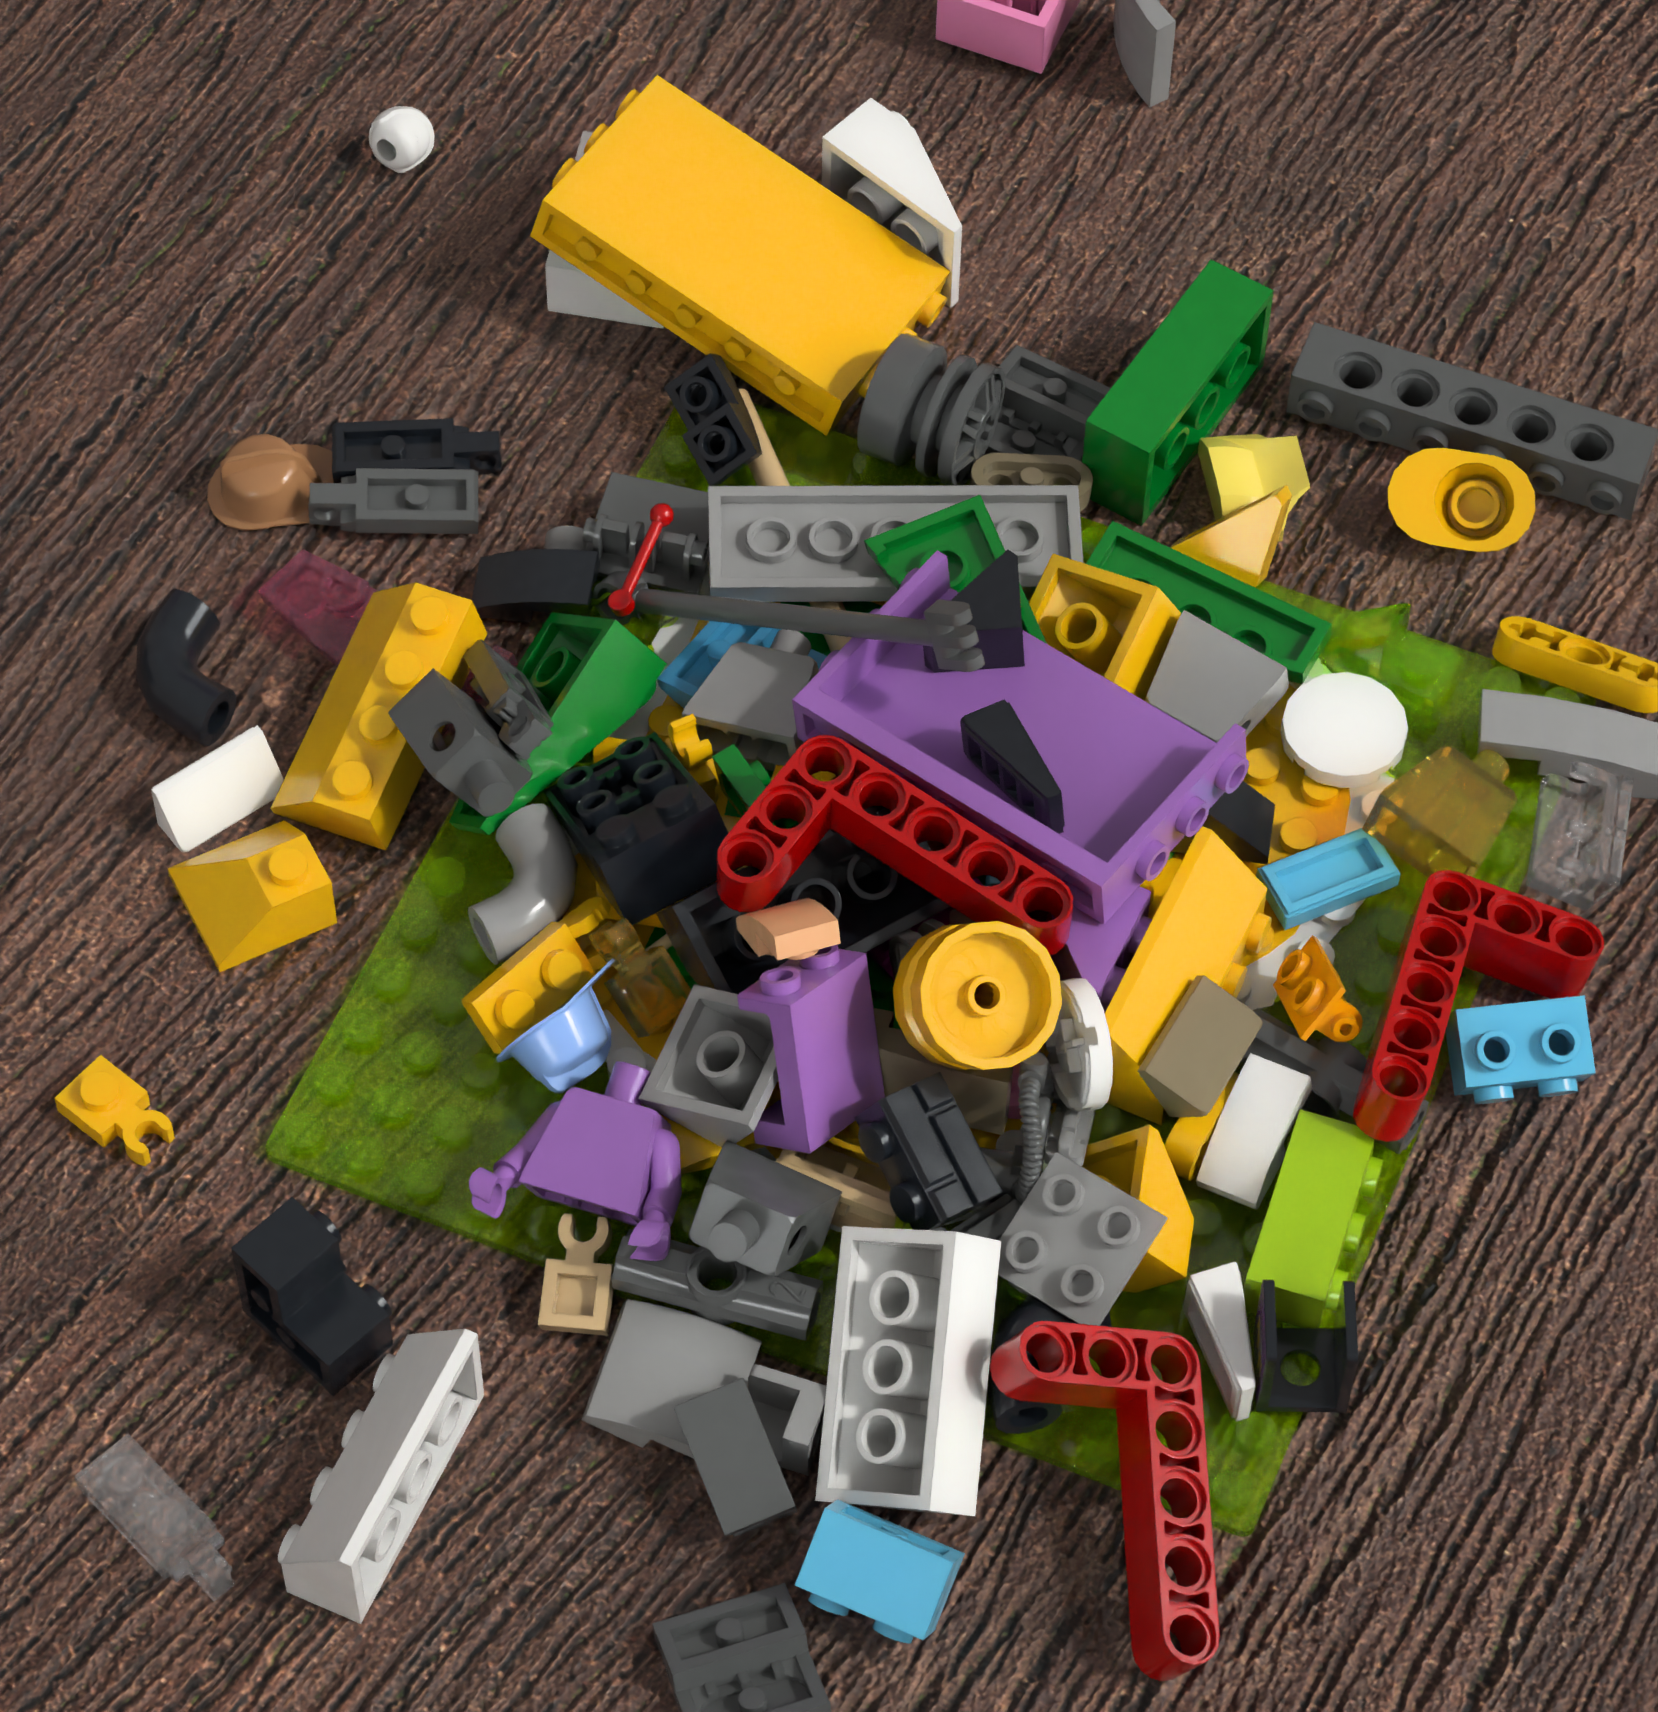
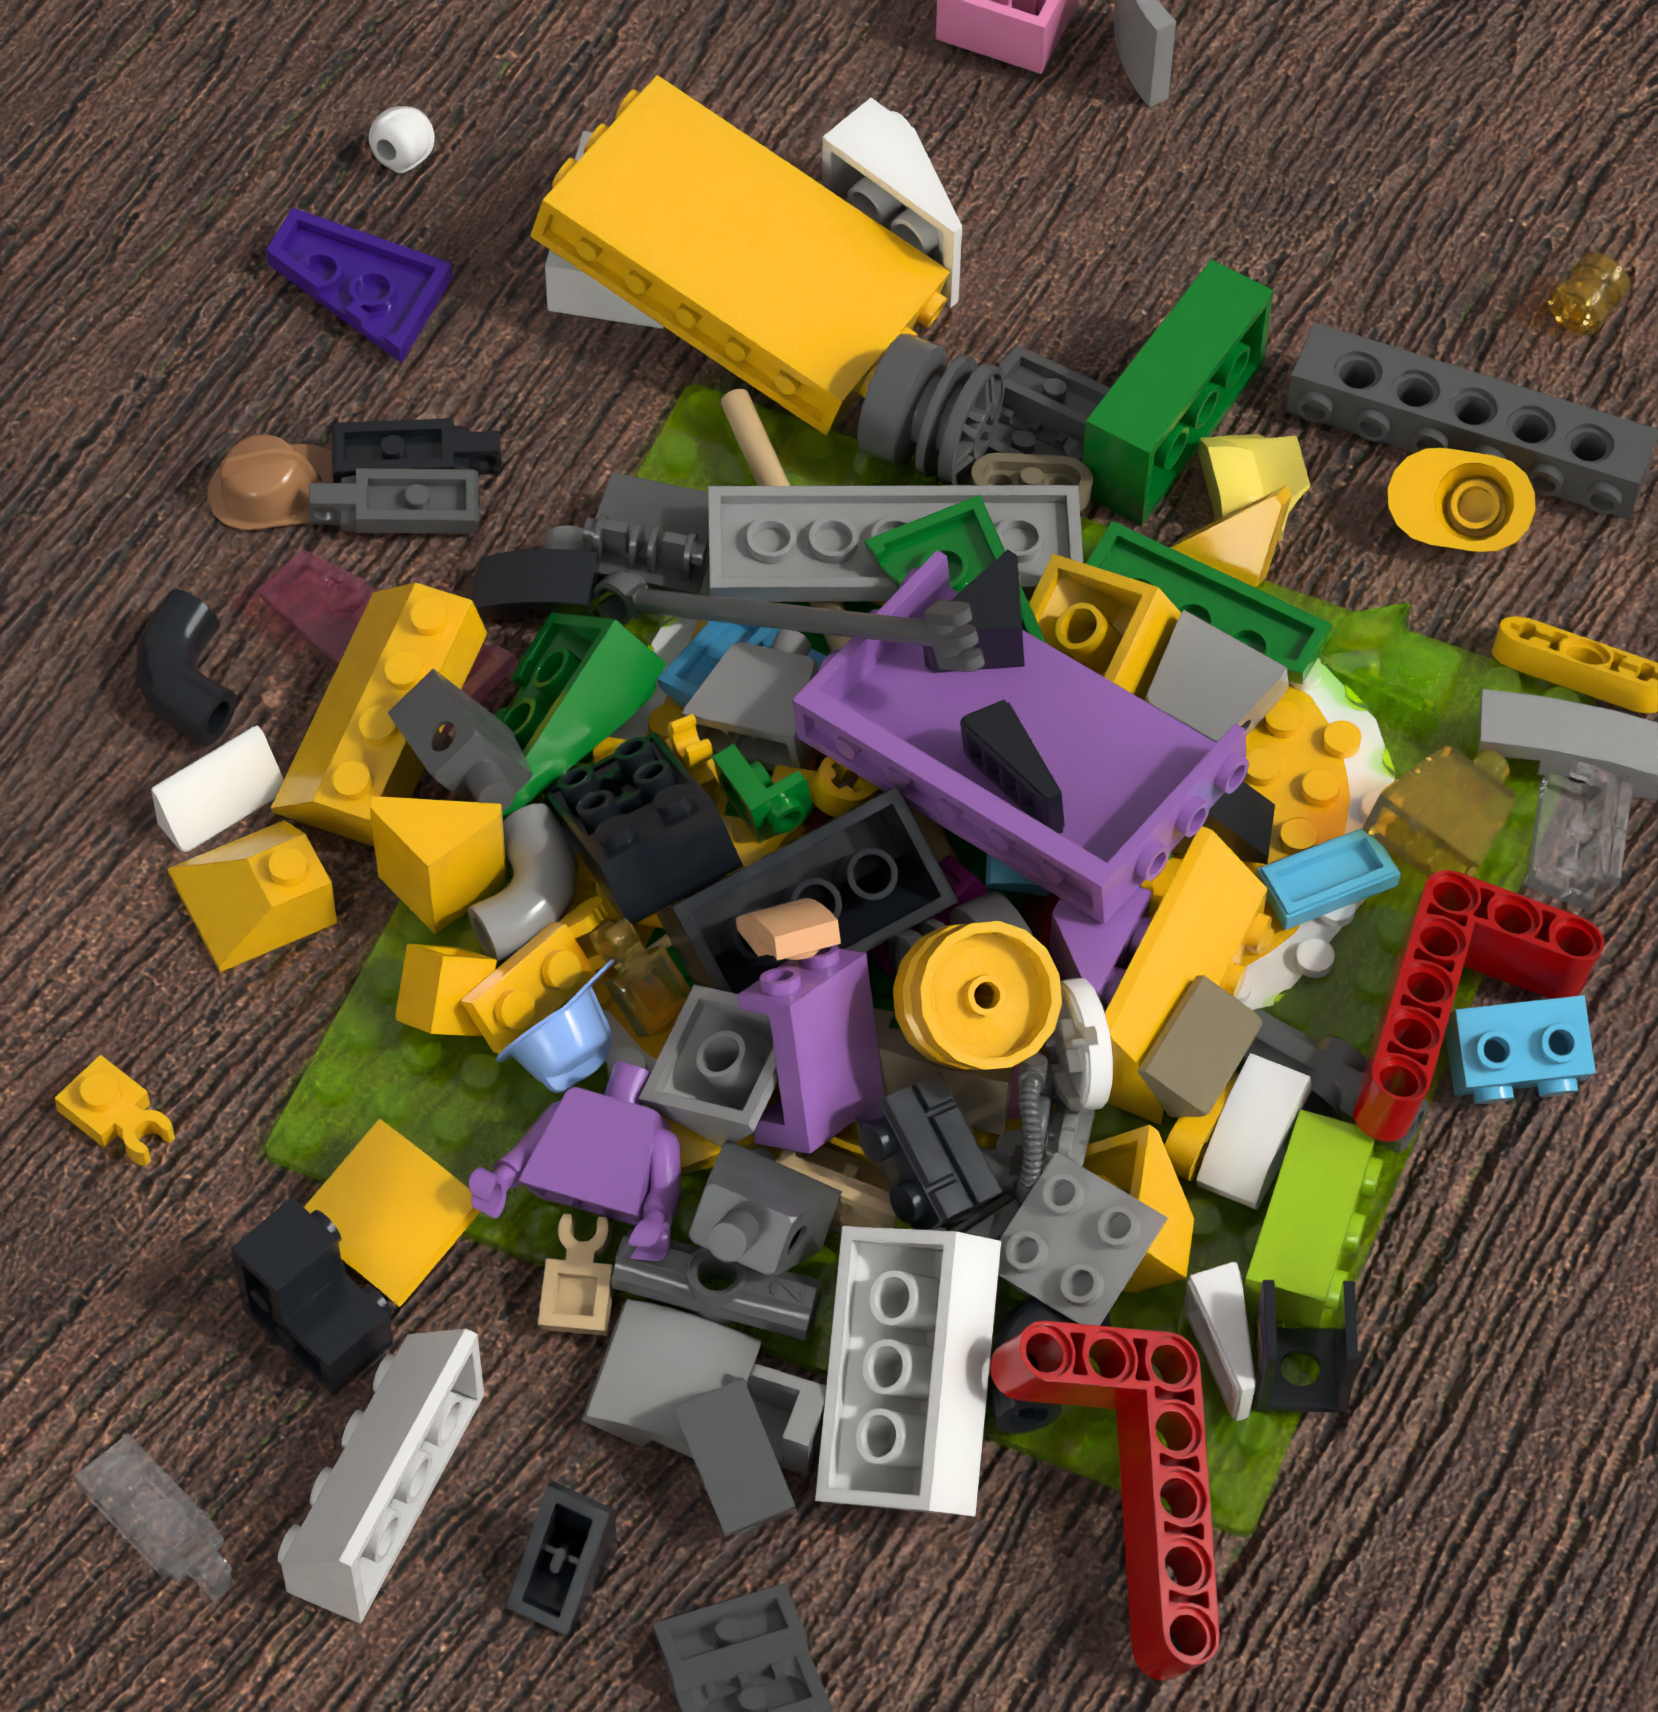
(361, 278): none -> dark purple wing
(393, 1211): none -> yellow slope
(434, 986): none -> yellow panel
(439, 854): none -> yellow slope
(510, 699): dark grey hinge -> none
(564, 1558): none -> black slope
(621, 600): red hinge -> none
(716, 419): black slope -> none
(878, 1572): medium azure brick -> none
(890, 838): red beam -> none
(1314, 995): light orange hinge -> none
(1344, 729): white tile -> none
(1582, 301): none -> clear yellow wheel

